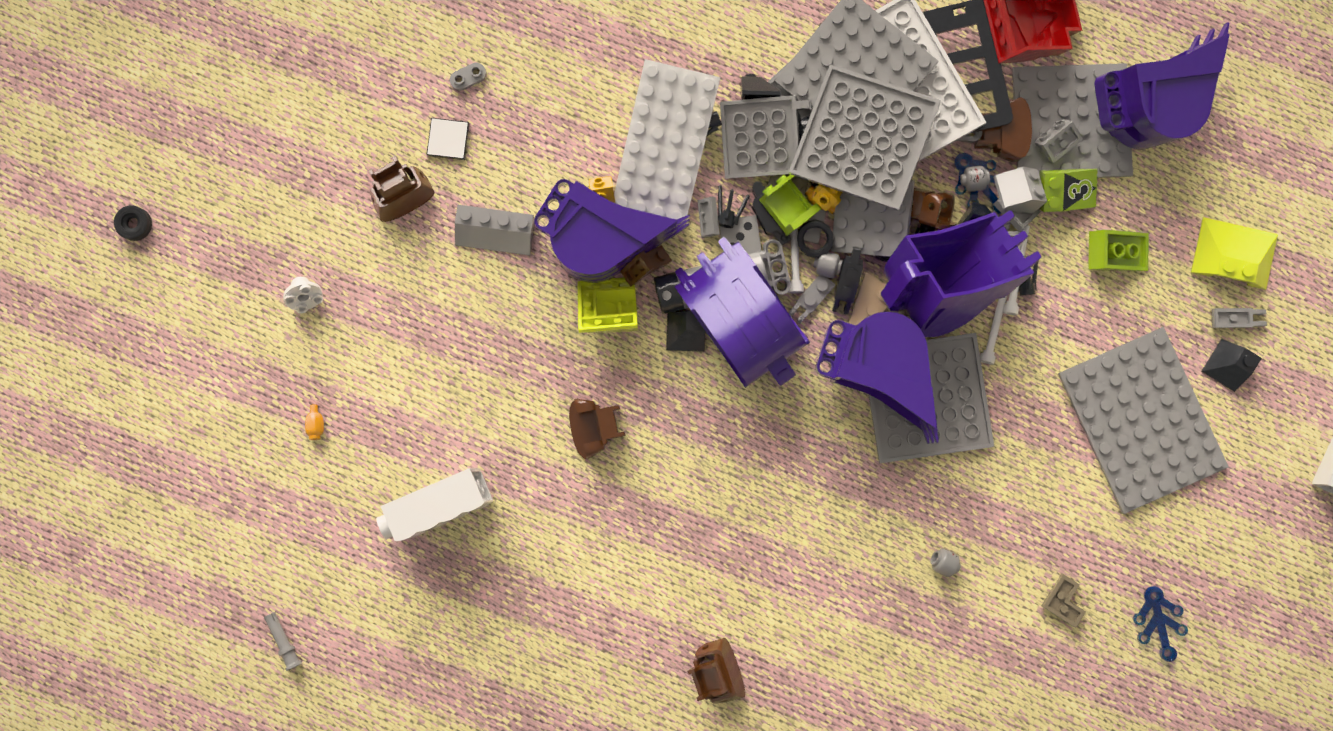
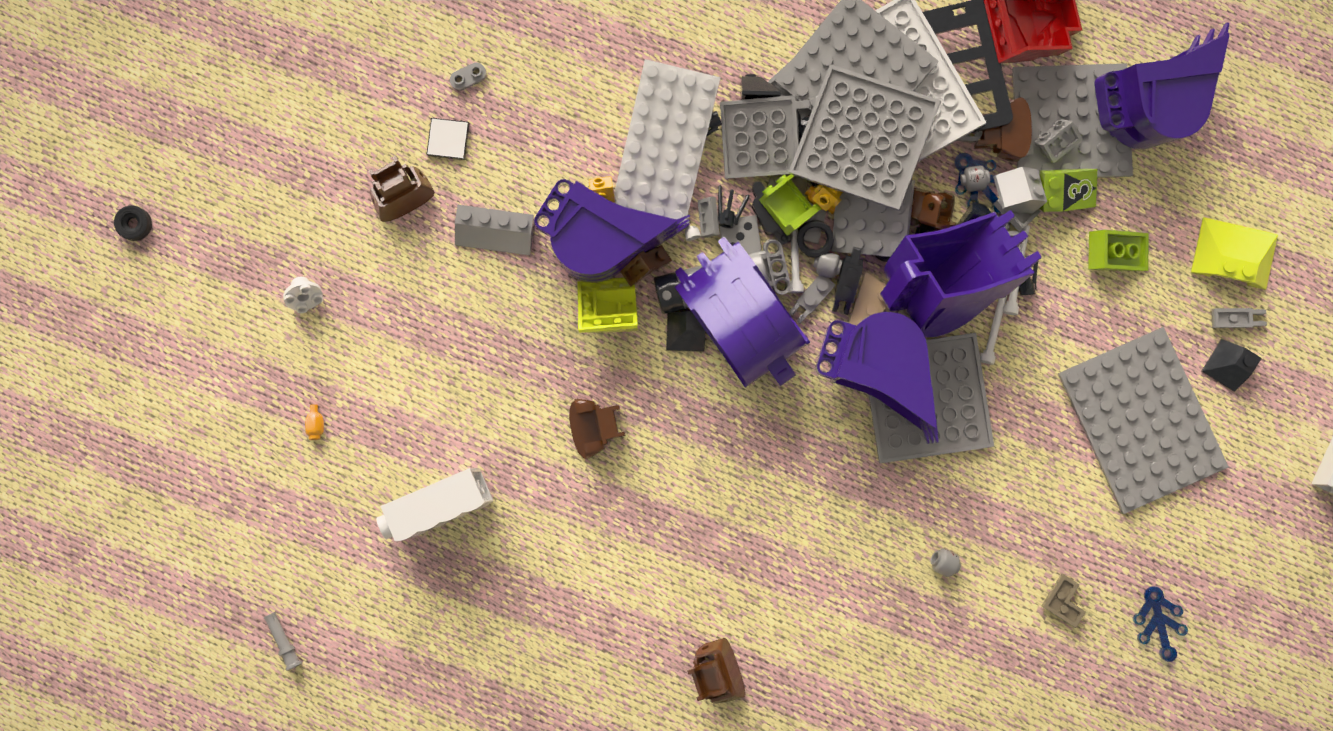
(692, 233): none -> white hinge

